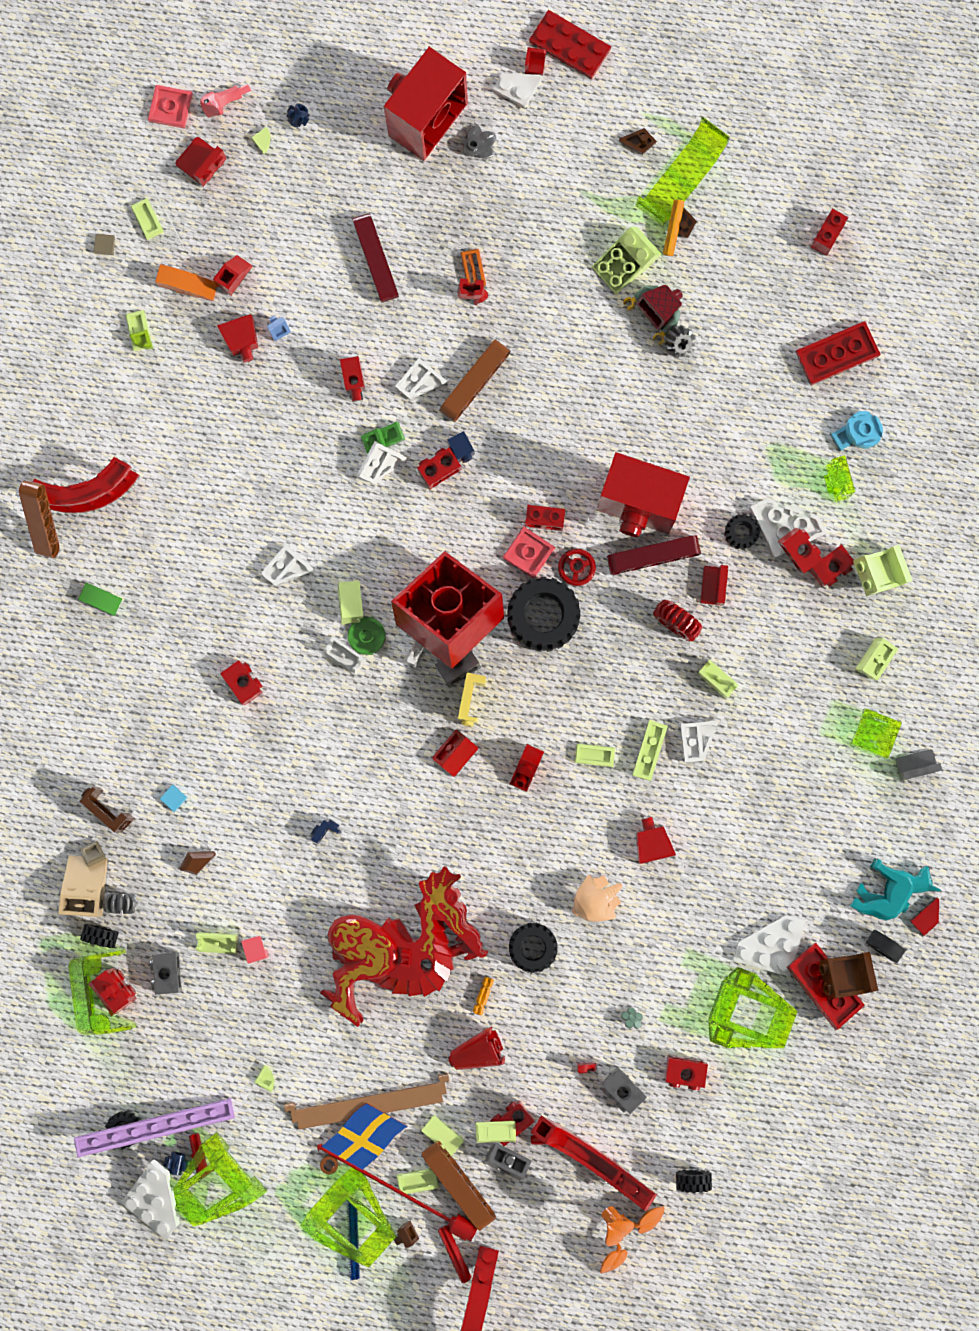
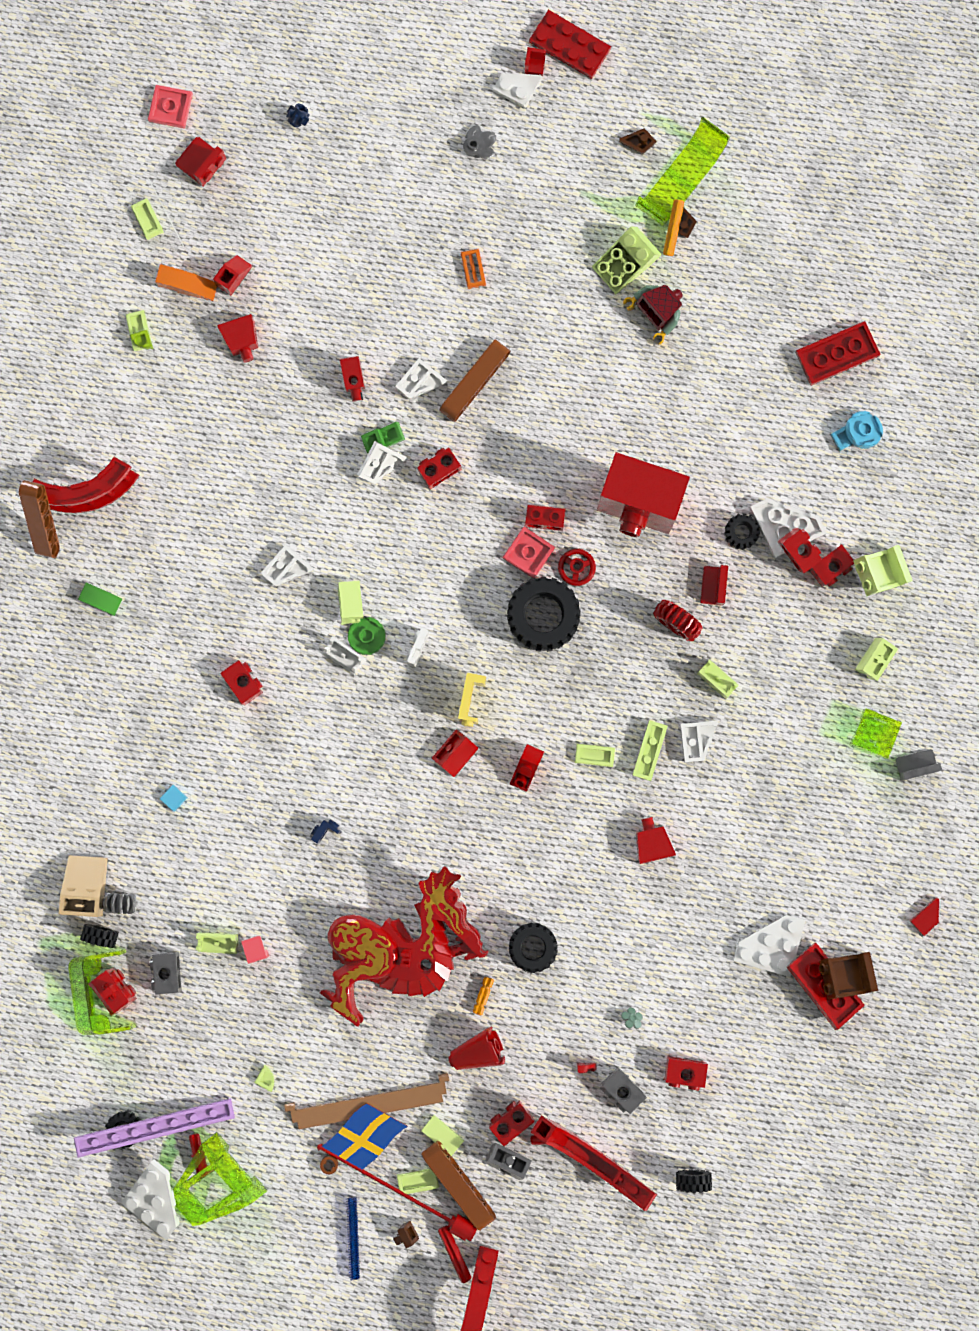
(90, 801): reddish brown panel -> none
(92, 854): dark tan tile -> none
(104, 244): dark tan tile -> none
(176, 1163): dark blue gear -> none
(196, 861): reddish brown piece -> none
(213, 102): coral animal -> none
(262, 140): yellowish green tile -> none
(278, 327): medium blue tile -> none
(329, 1204): clear neon green windscreen -> none
(375, 257): dark red beam -> none
(425, 102): red brick -> none
(448, 609): red brick -> none
(452, 676): flat silver brick -> none
(461, 447): dark blue brick -> none
(472, 290): red animal -> none
(495, 1131): yellowish green tile -> none
(594, 902): light nougat piece -> none
(618, 1227): orange plant -> none
(653, 555): dark red beam -> none
(679, 341): flat silver gear -> none
(719, 1022): clear neon green windscreen -> none
(829, 232): red brick -> none
(839, 479): clear neon green brick -> none
(885, 946): black tyre -> none
(896, 893): teal animal -> none

